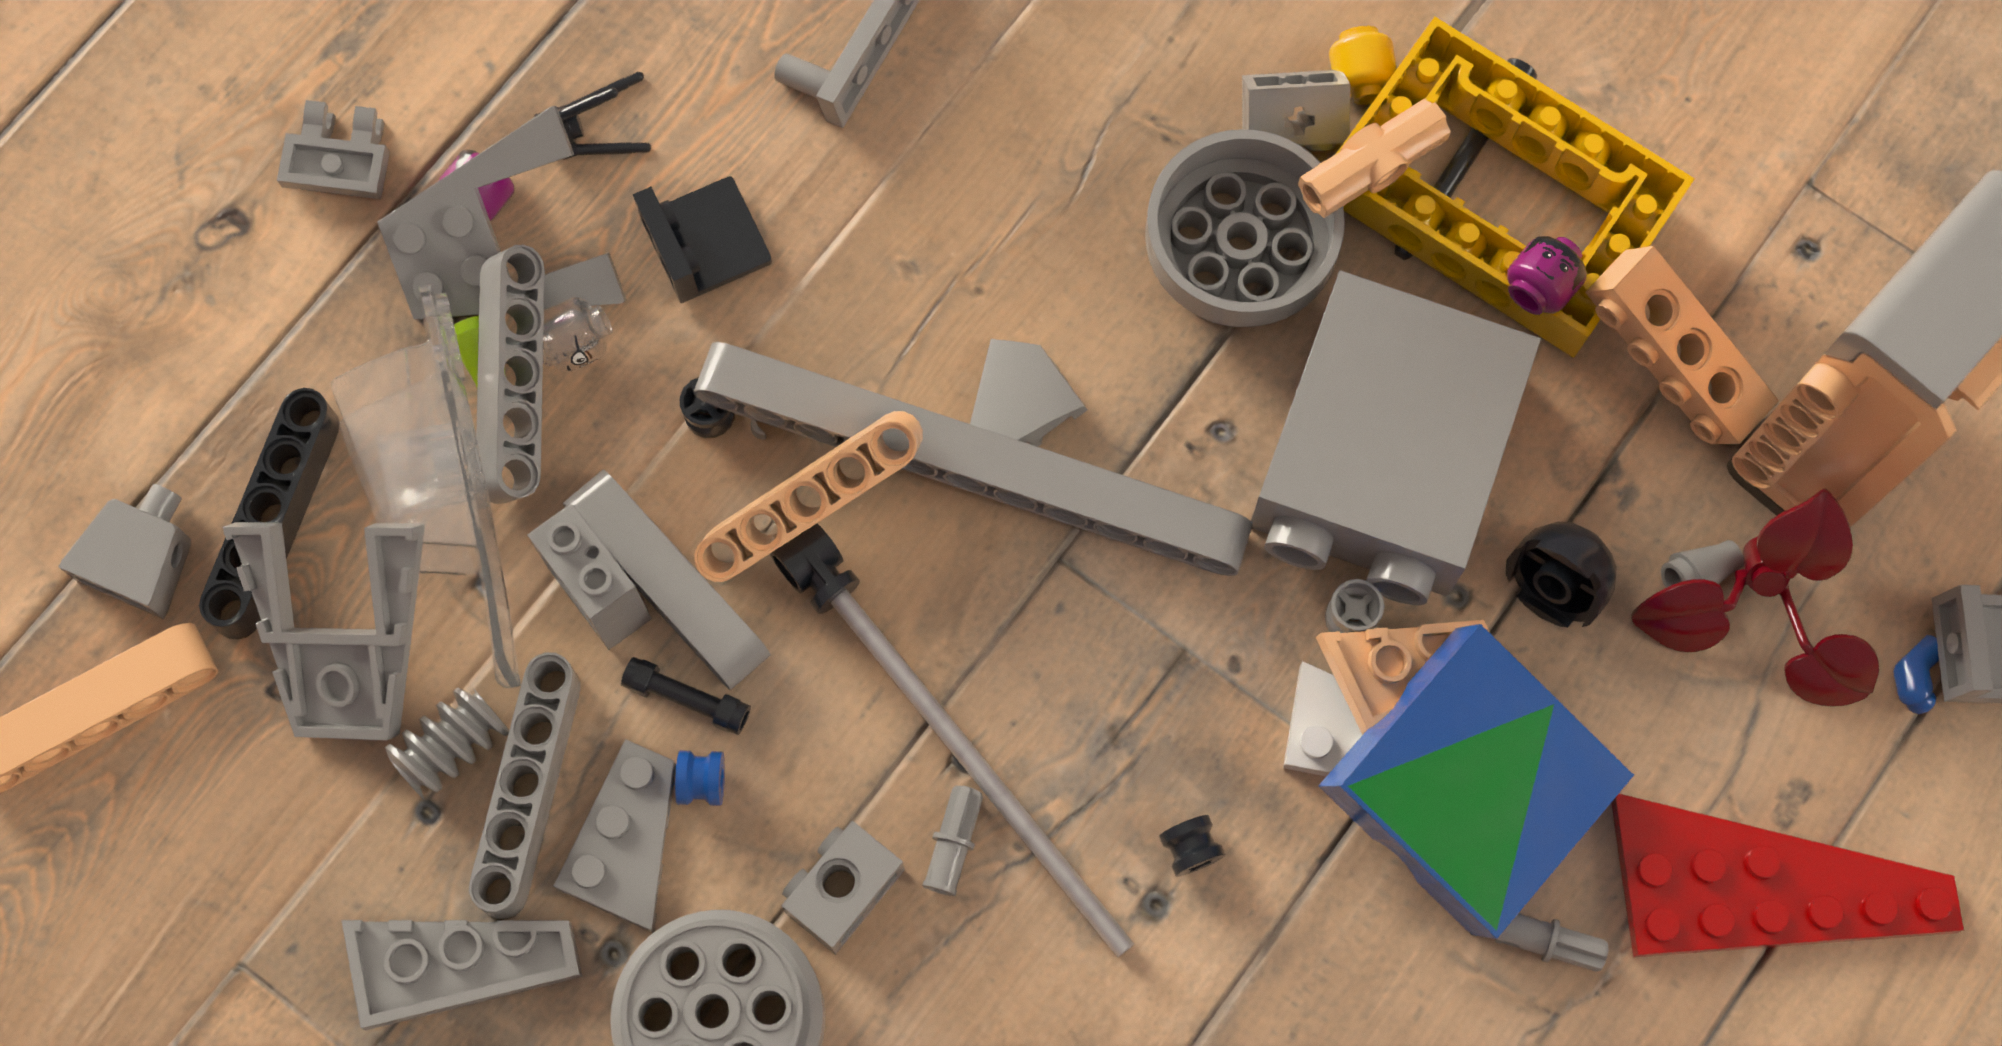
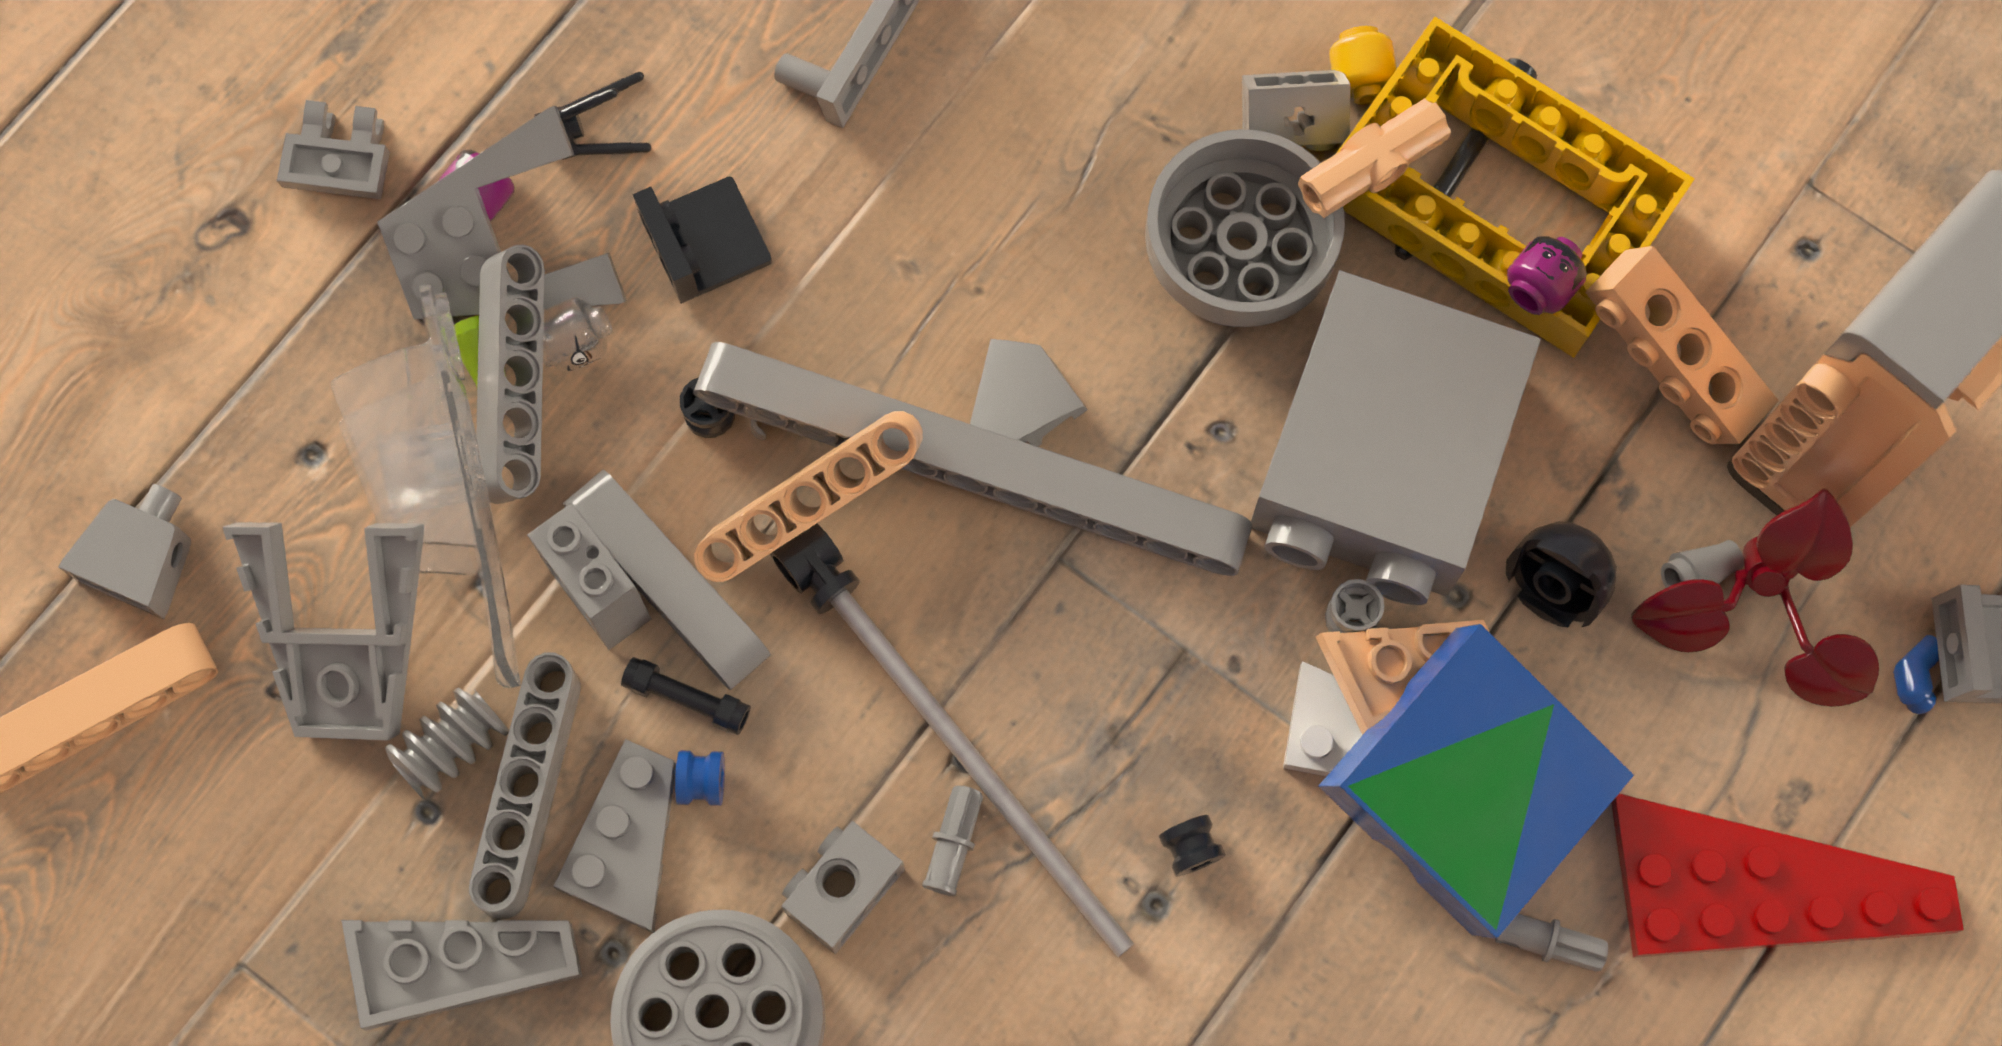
(269, 488): black beam -> none

